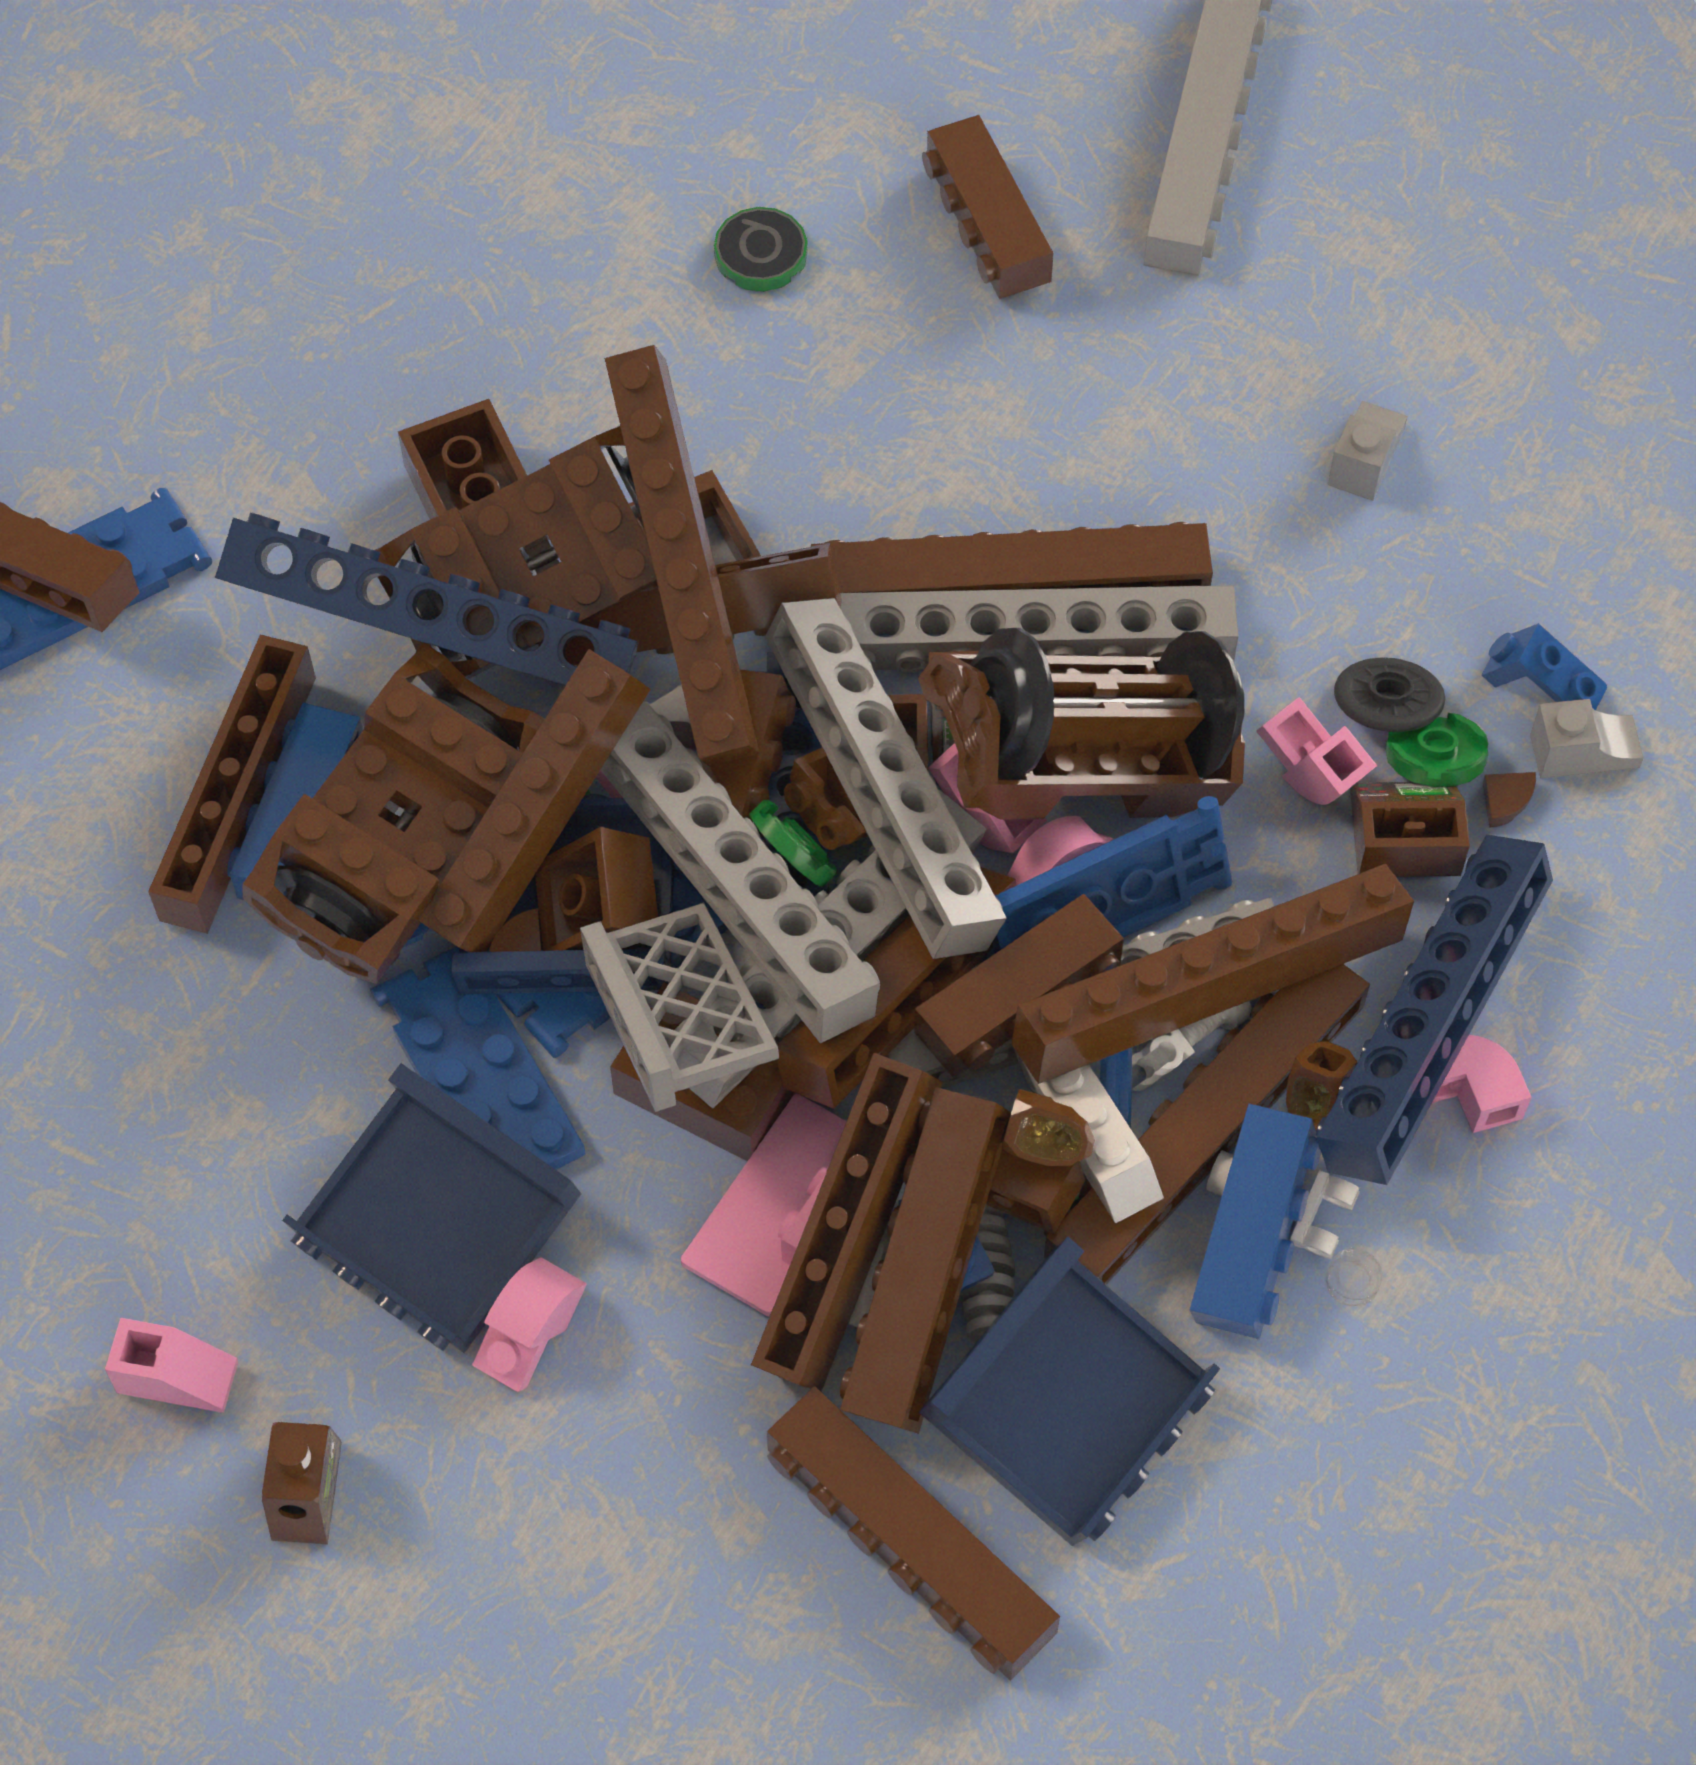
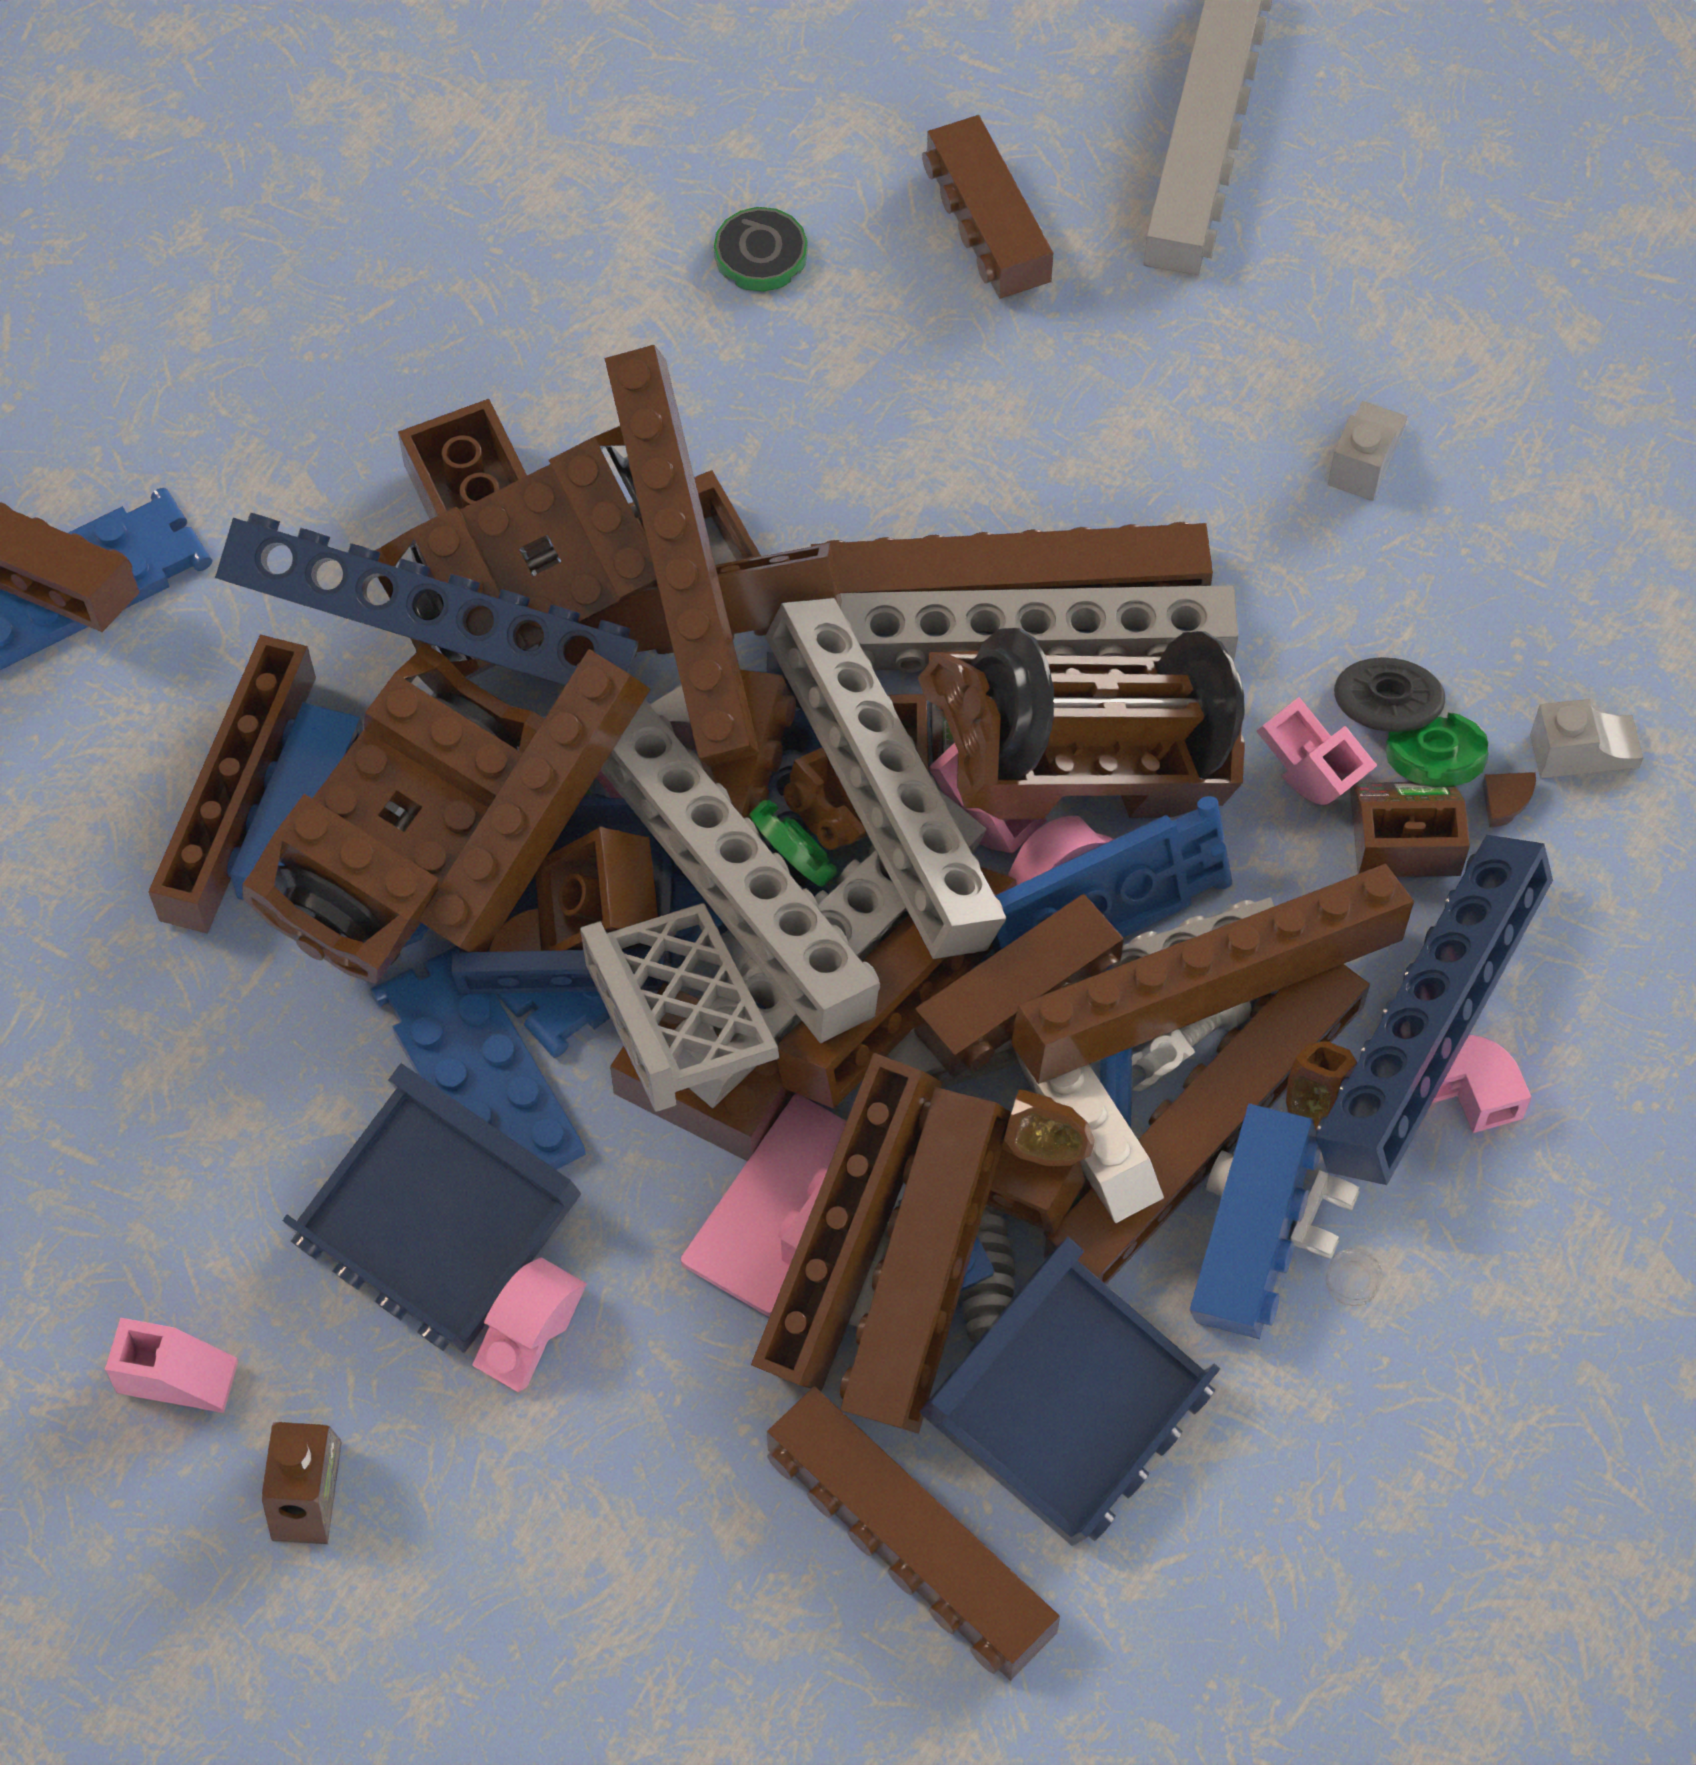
(1546, 663): blue bracket -> none

